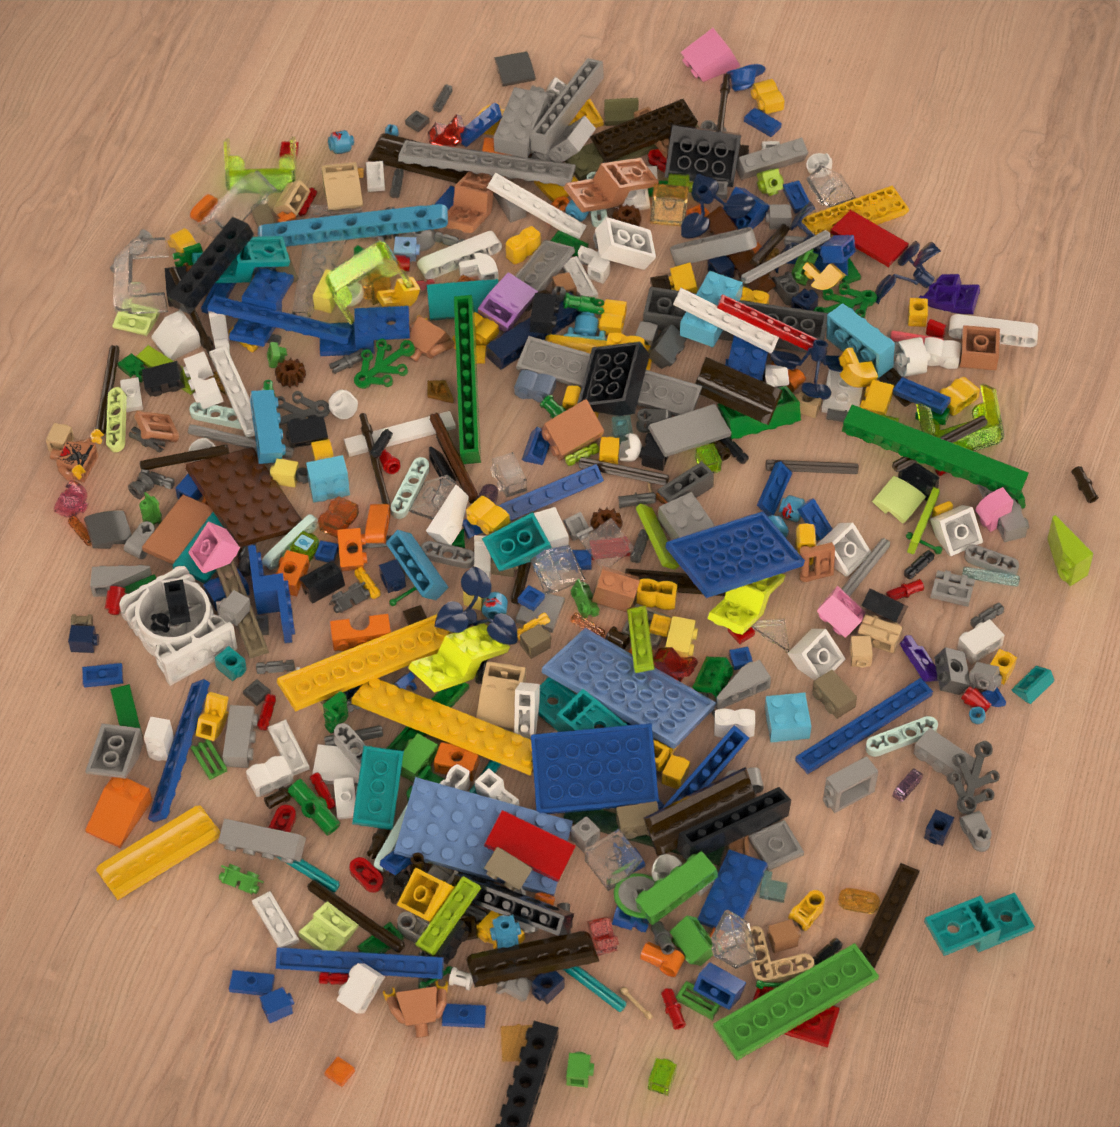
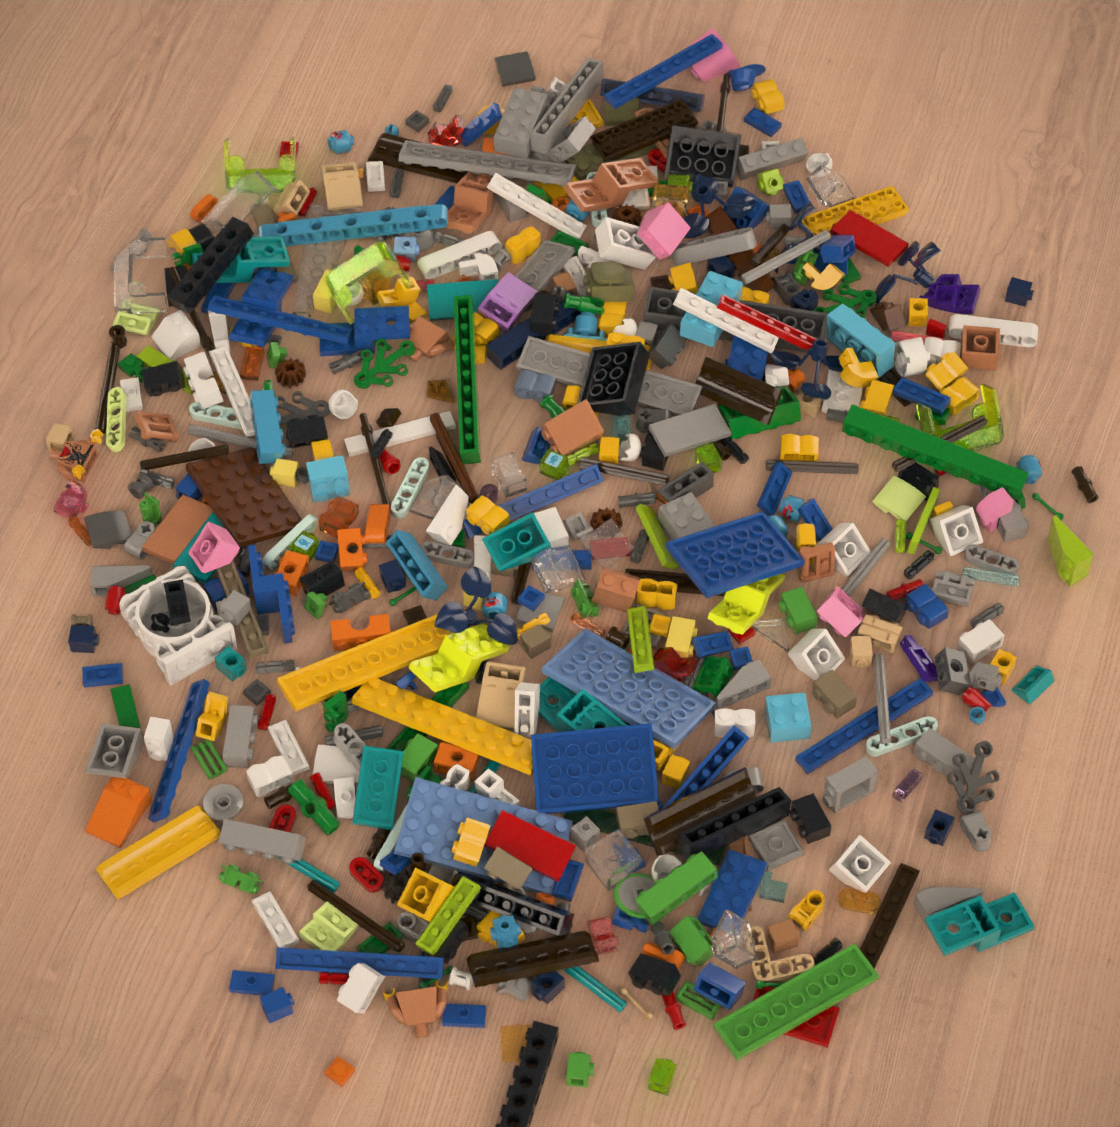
(118, 336): none -> dark brown bush
(202, 235): none -> black brick
(221, 795): none -> light grey dish
(252, 363): none -> clear orange plate
(315, 604): none -> bright green tile
(388, 417): none -> dark brown plate
(415, 310): none -> yellow tile
(471, 841): none -> yellow brick
(501, 258): none -> light grey bush
(539, 193): none -> green tile
(554, 465): none -> clear neon green brick
(568, 882): none -> blue plate
(609, 282): none -> olive brick
(629, 327): none -> white hair
(654, 975): none -> black brick
(659, 95): none -> dark blue brick
(662, 230): none -> bright pink slope
(663, 71): none -> blue plate
(691, 679): none -> dark grey axle
(712, 644): none -> blue plate
(798, 610): none -> bright green brick
(799, 447): none -> yellow brick
(810, 818): none -> black brick
(859, 865): none -> white slope
(882, 699): none -> light grey axle
(888, 316): none -> reddish brown slope
(900, 536): none -> lime axle
(926, 606): none -> blue brick
(940, 898): none -> light grey slope
(946, 371): none -> yellow brick
(1019, 292): none -> dark blue brick
(1032, 465): none -> dark azure head
(1036, 496): none -> green hinge

